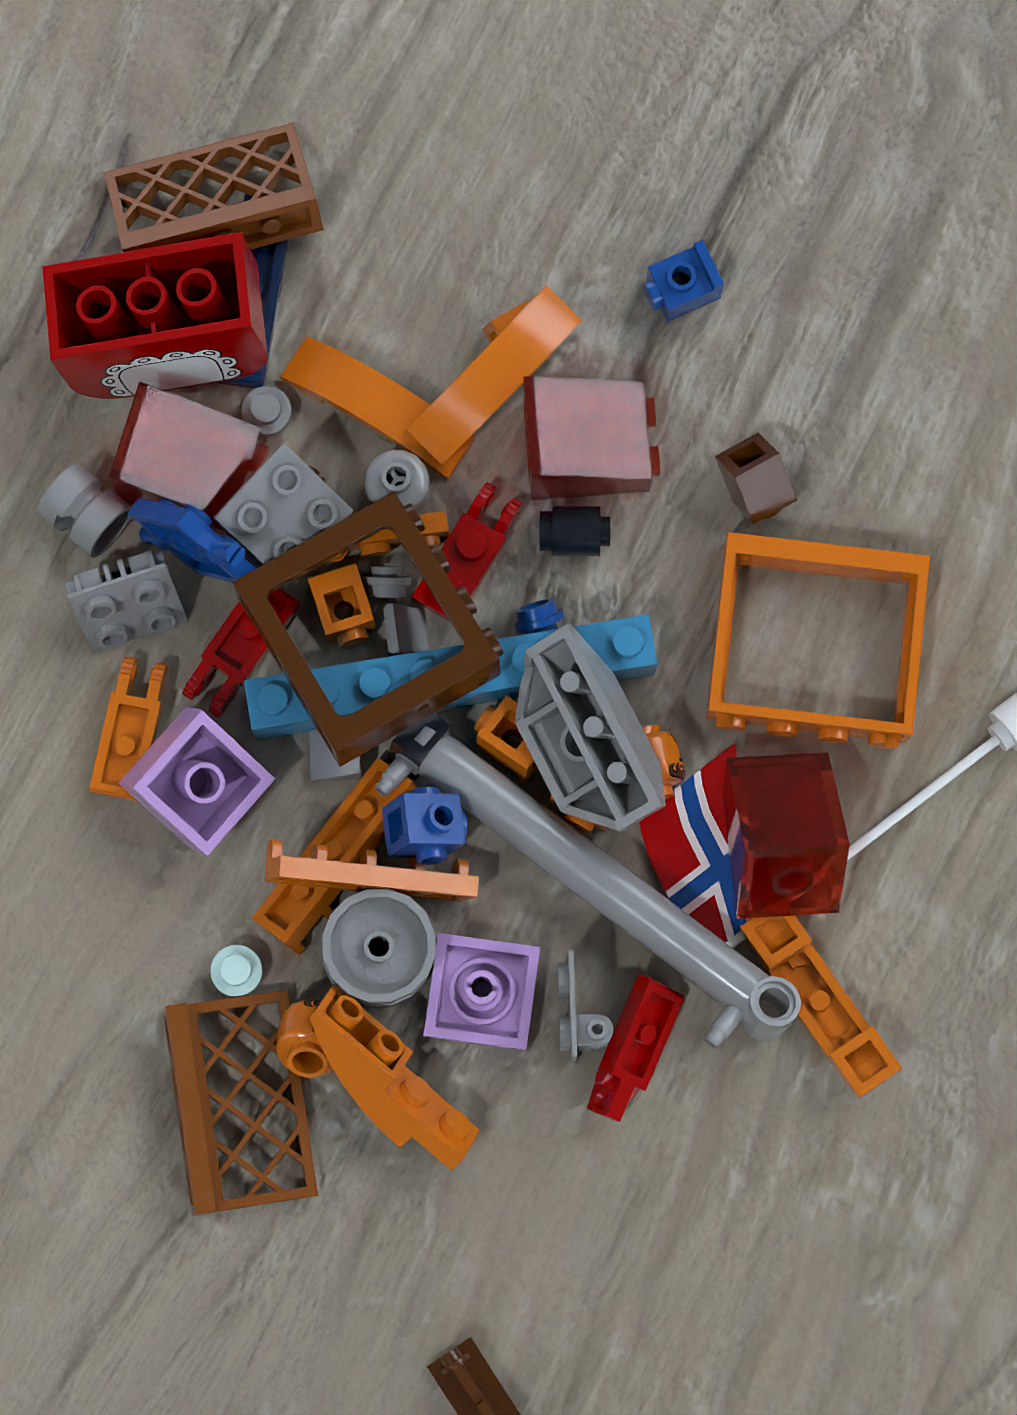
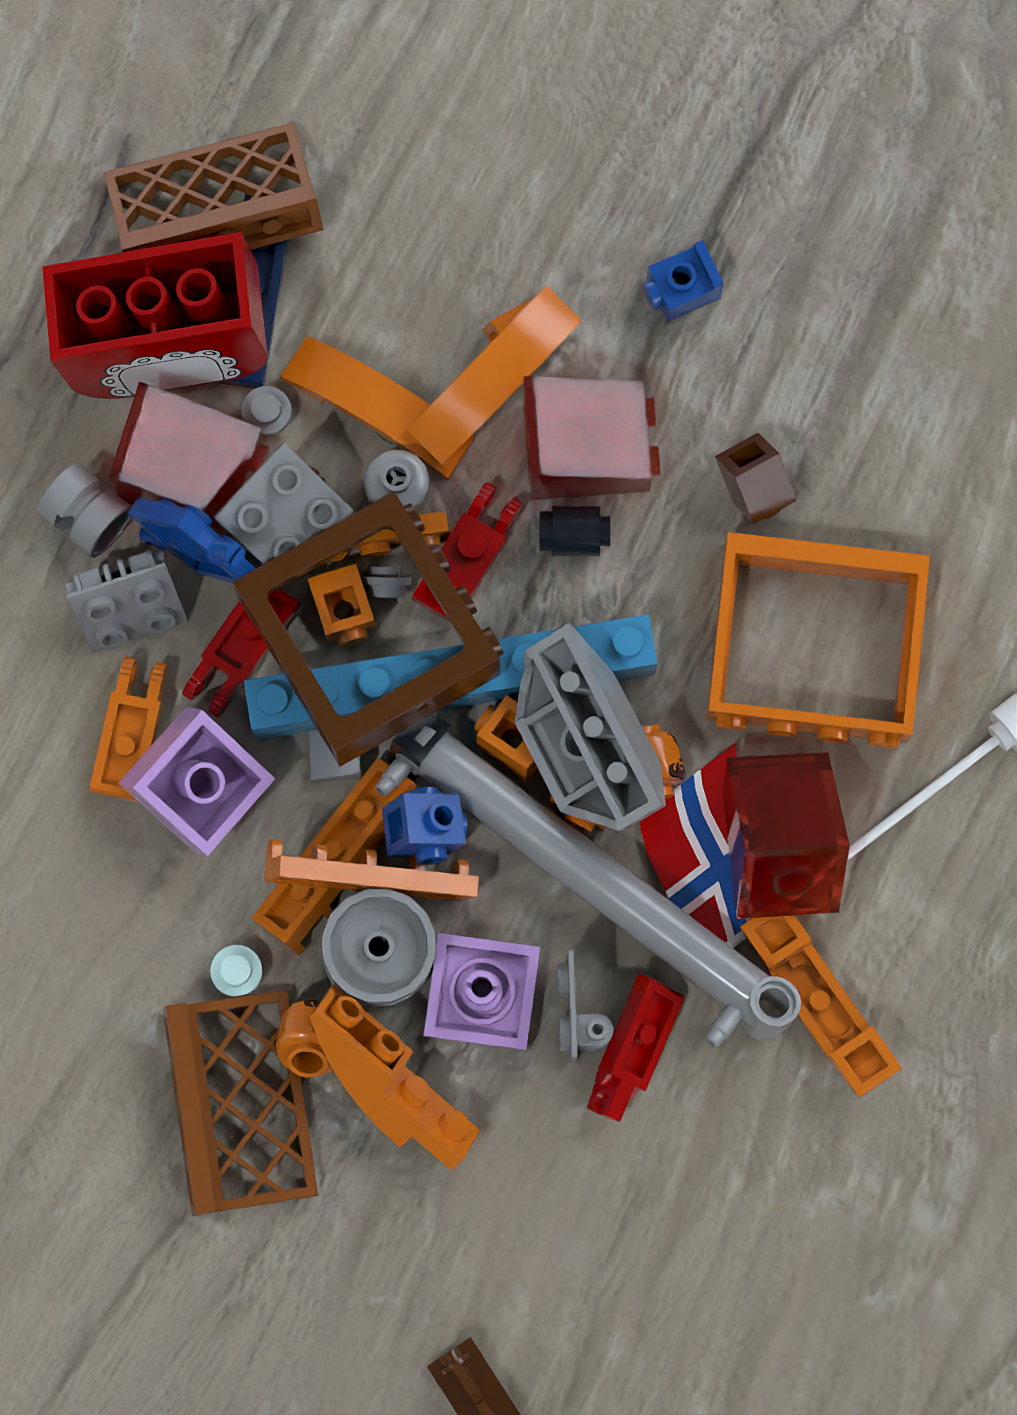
(405, 629): light grey slope -> none
(538, 616): blue plate -> none

